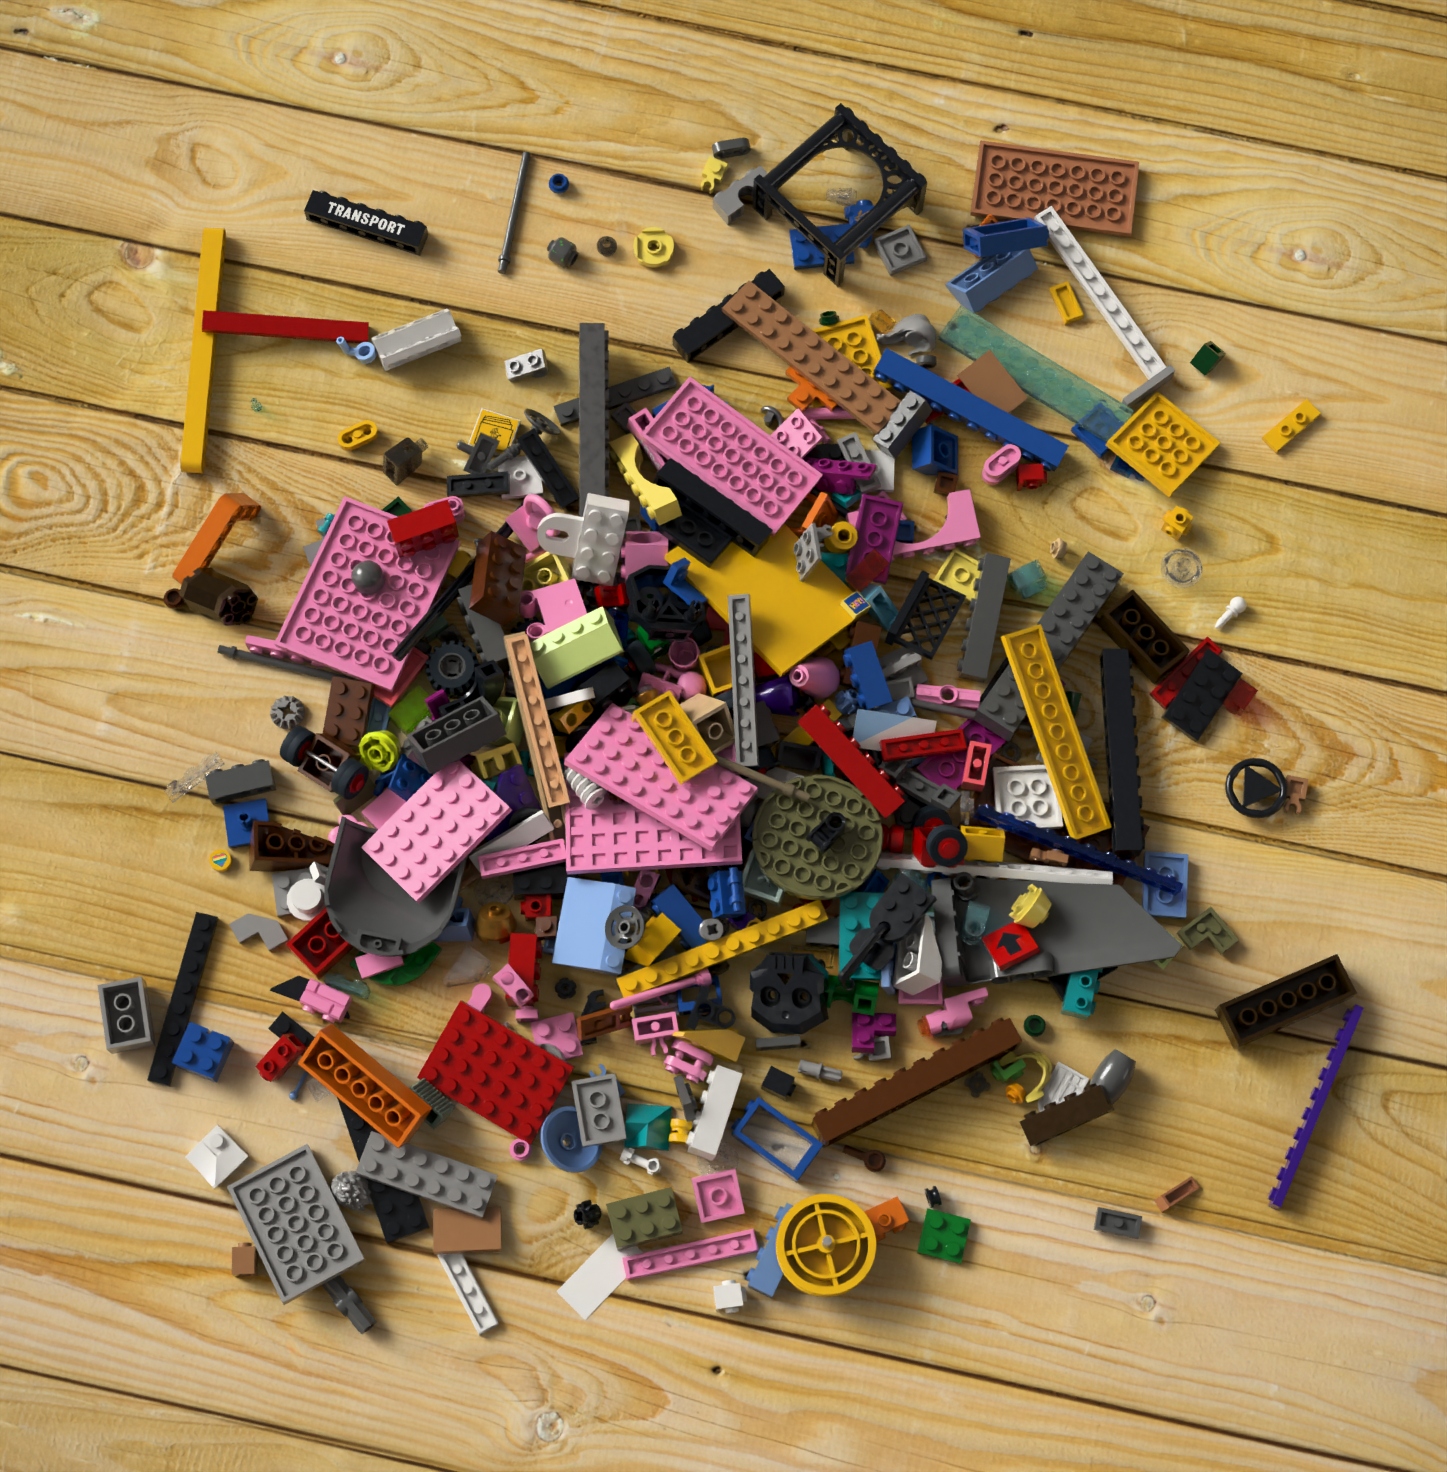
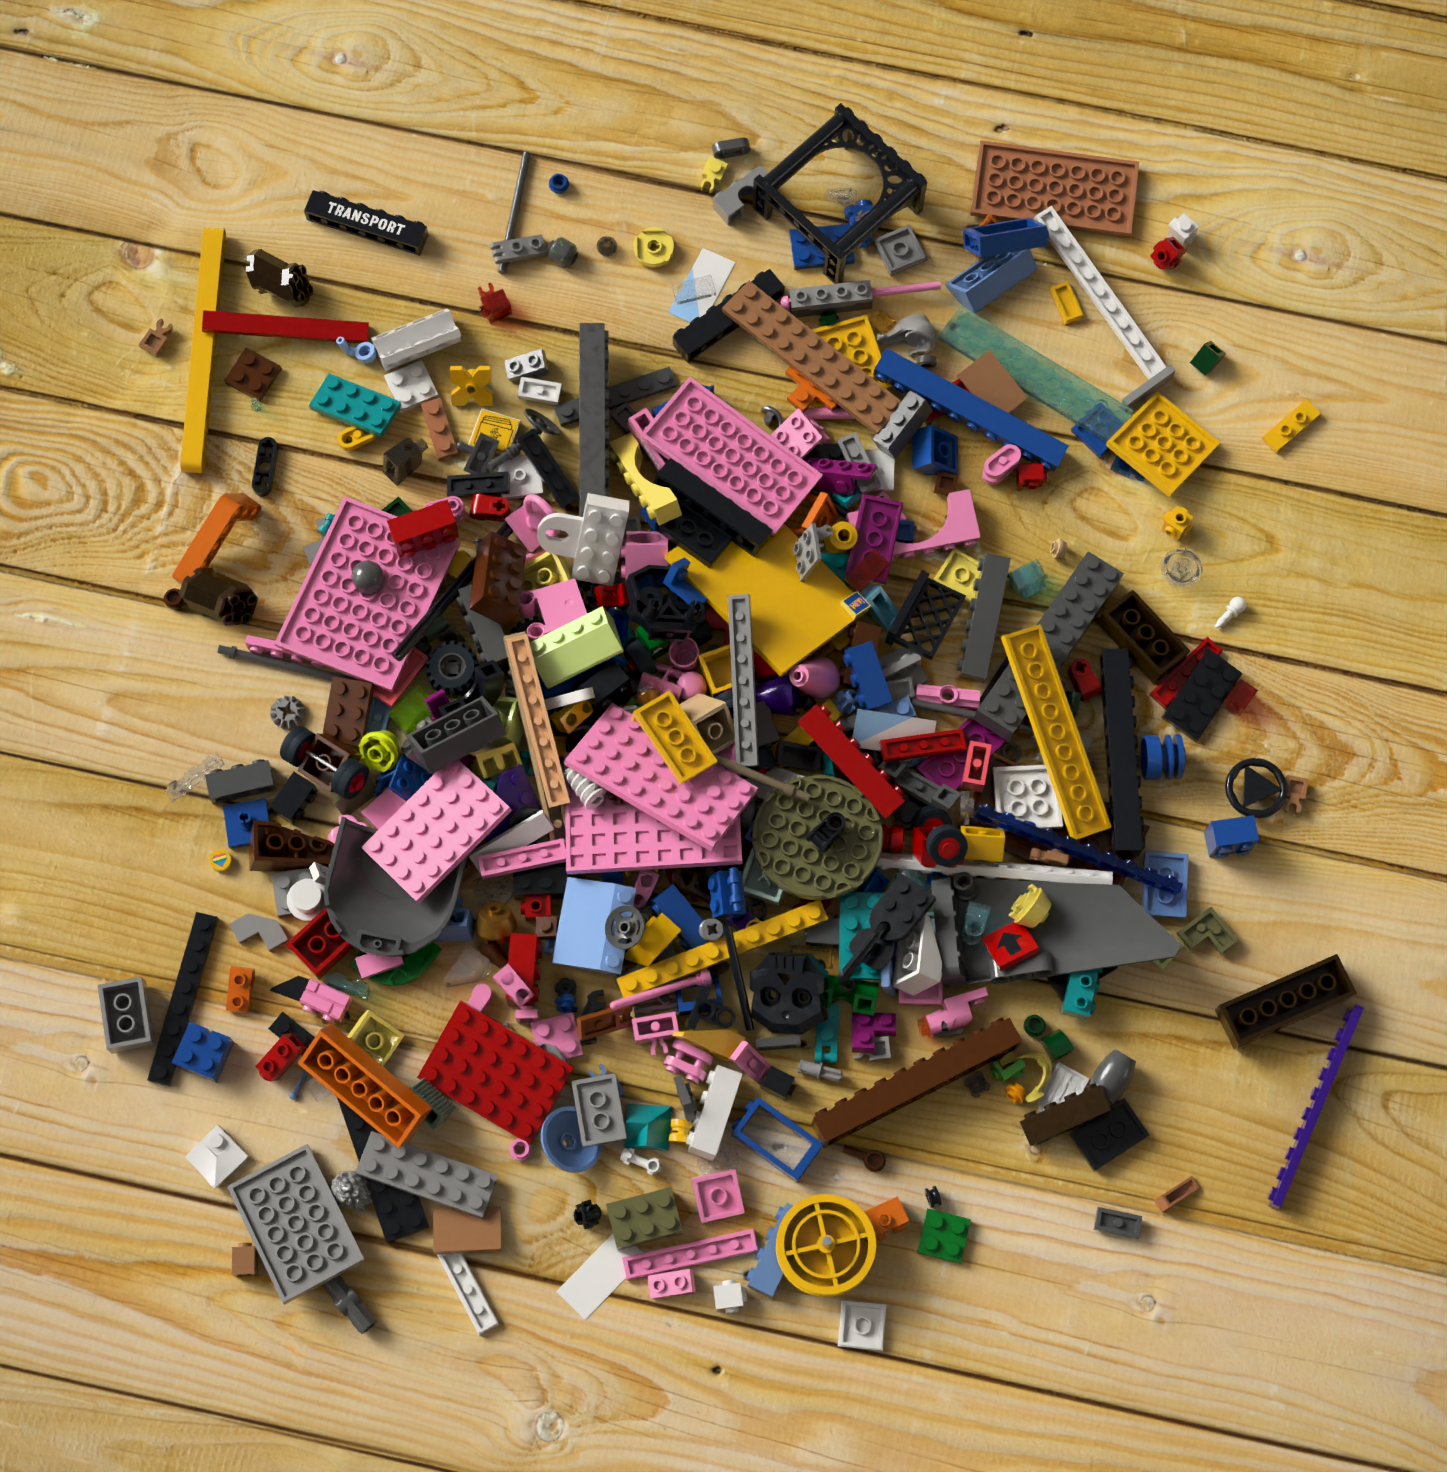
(155, 340): none -> medium nougat plate
(239, 989): none -> orange plate
(253, 374): none -> reddish brown plate
(268, 475): none -> black beam
(279, 278): none -> dark brown brick
(294, 798): none -> black brick
(355, 405): none -> teal plate
(375, 1037): none -> light yellow slope
(411, 385): none -> white plate
(439, 429): none -> nougat plate
(471, 385): none -> yellow plant
(488, 508): none -> red piece
(493, 953): none -> reddish brown cone
(494, 304): none -> clear red brick
(518, 249): none -> light grey hinge
(539, 391): none -> white plate
(566, 1003): none -> blue plate
(671, 1284): none -> bright pink plate
(694, 289): none -> clear tile
(706, 264): none -> sticker
(738, 977): none -> black piece
(750, 1062): none -> bright pink plate
(828, 1036): none -> teal plate
(843, 297): none -> light grey piece
(862, 1325): none -> white tile
(1056, 1045): none -> dark green brick
(1084, 682): none -> red piece
(1109, 1135): none -> black plate
(1166, 756): none -> blue wheel
(1167, 253): none -> red brick
(1183, 230): none -> white brick
(1231, 836): none -> blue brick

